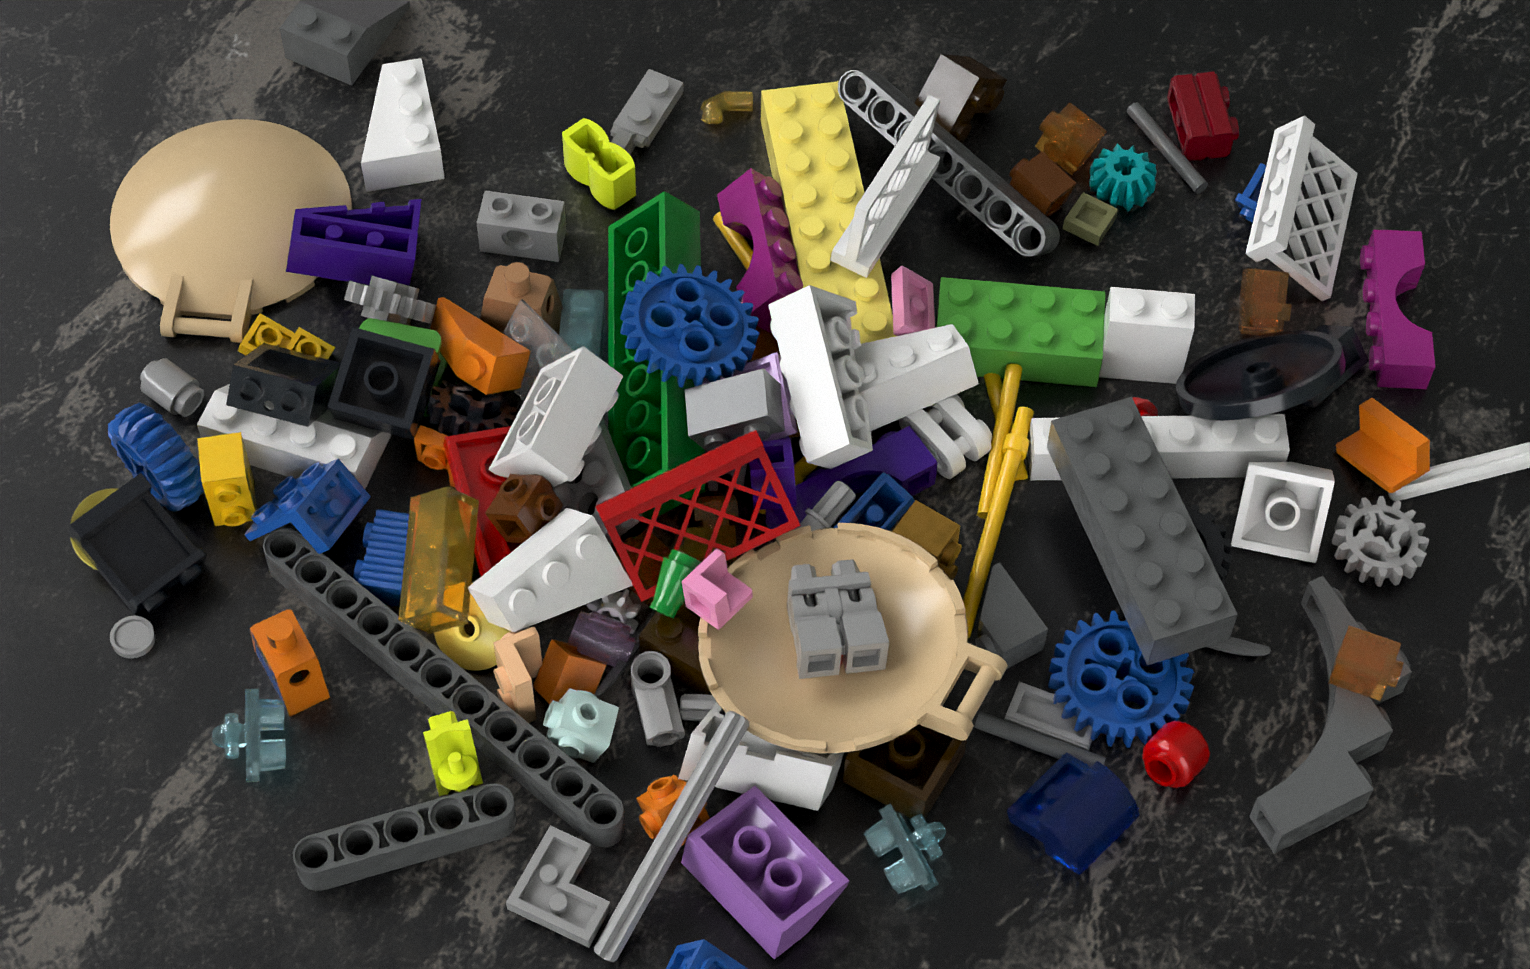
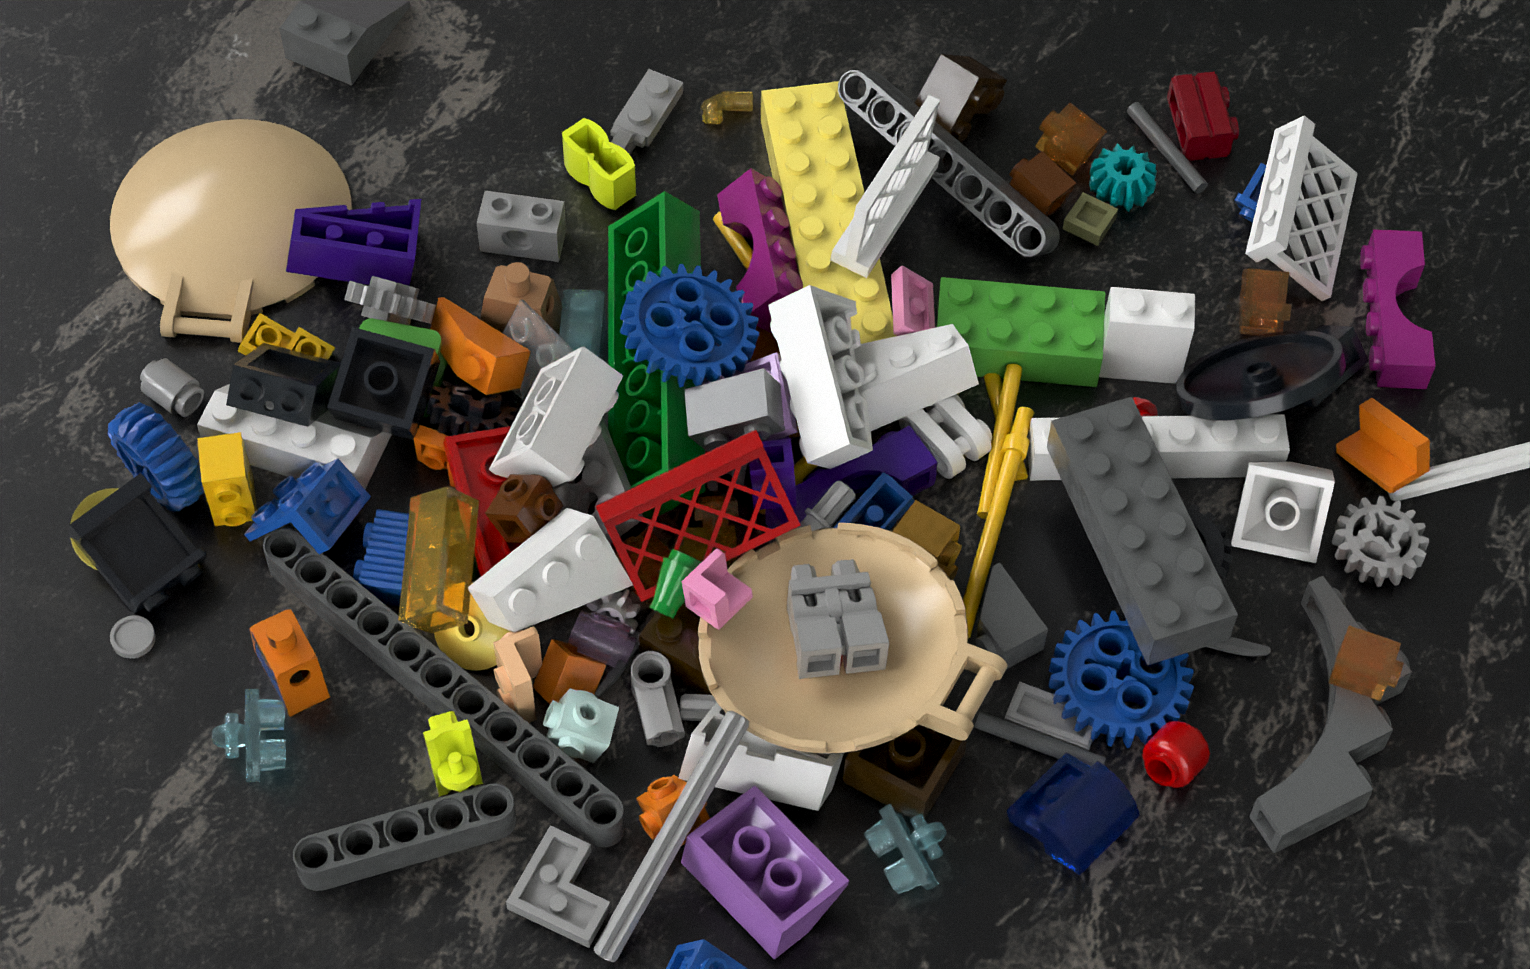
(402, 130): white wedge -> none

